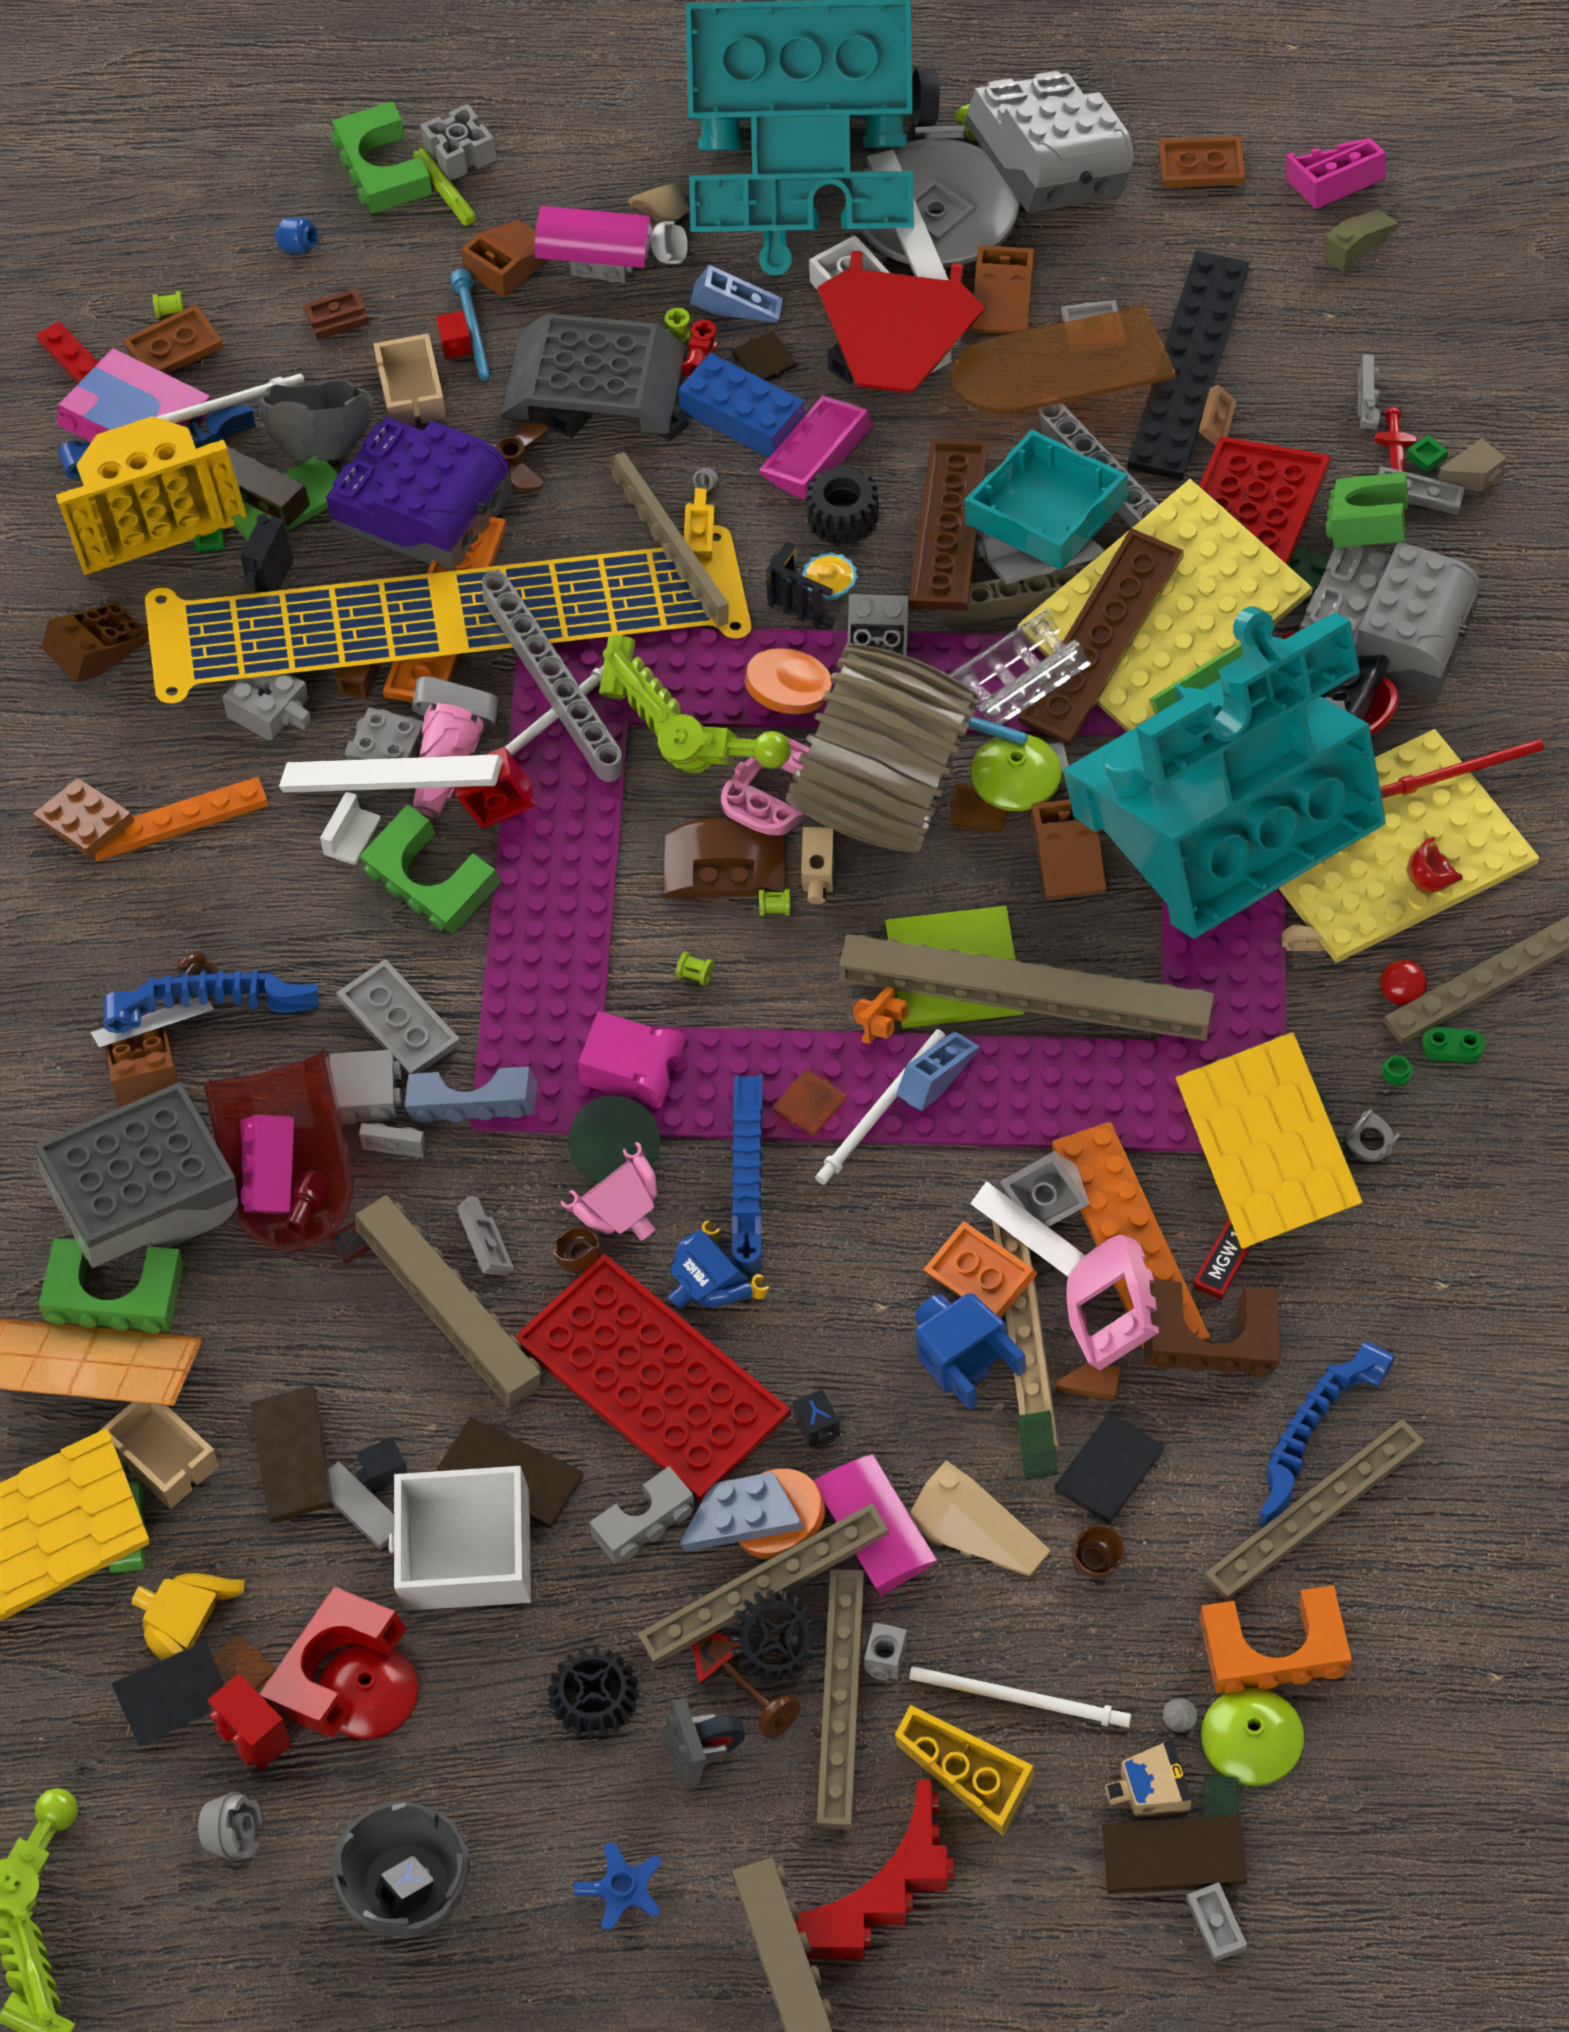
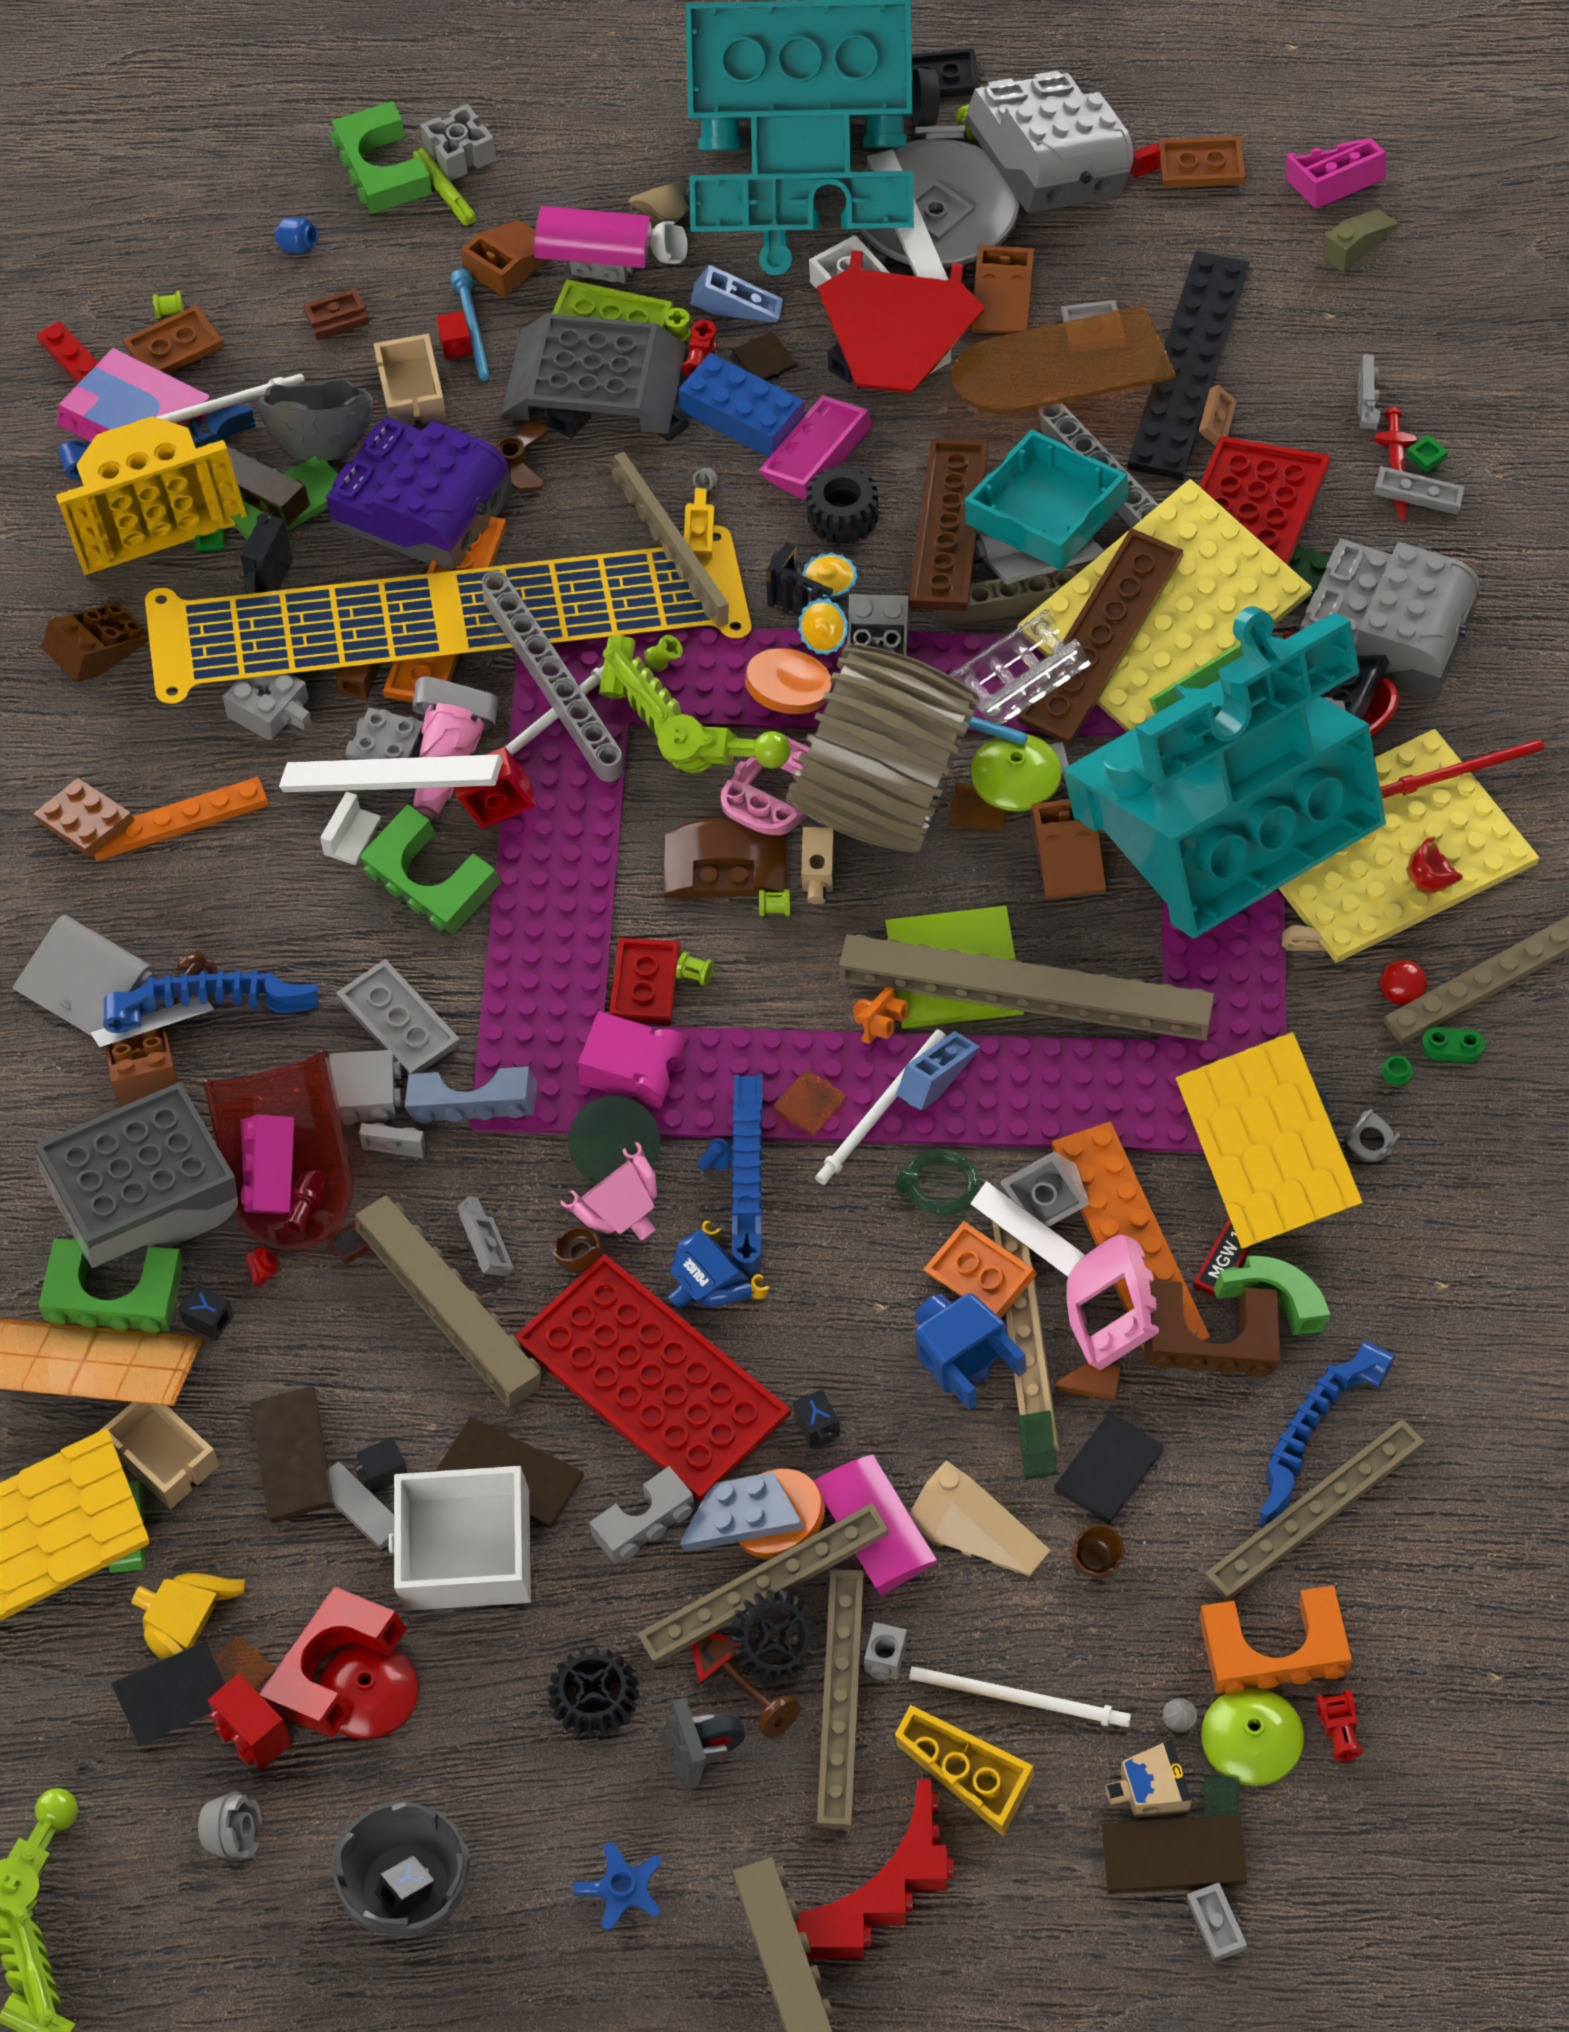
(76, 972): none -> light grey door
(206, 1312): none -> black brick
(261, 1265): none -> red plate
(607, 303): none -> lime plate
(645, 980): none -> red tile
(667, 650): none -> lime bush
(718, 1155): none -> blue plate
(823, 626): none -> yellow piece
(908, 1181): none -> clear green piece
(955, 70): none -> black tile
(1145, 160): none -> red plate
(1296, 1292): none -> bright green arch
(1339, 1721): none -> red connector
(1368, 510): bright green arch -> none
(1475, 467): dark tan slope -> none

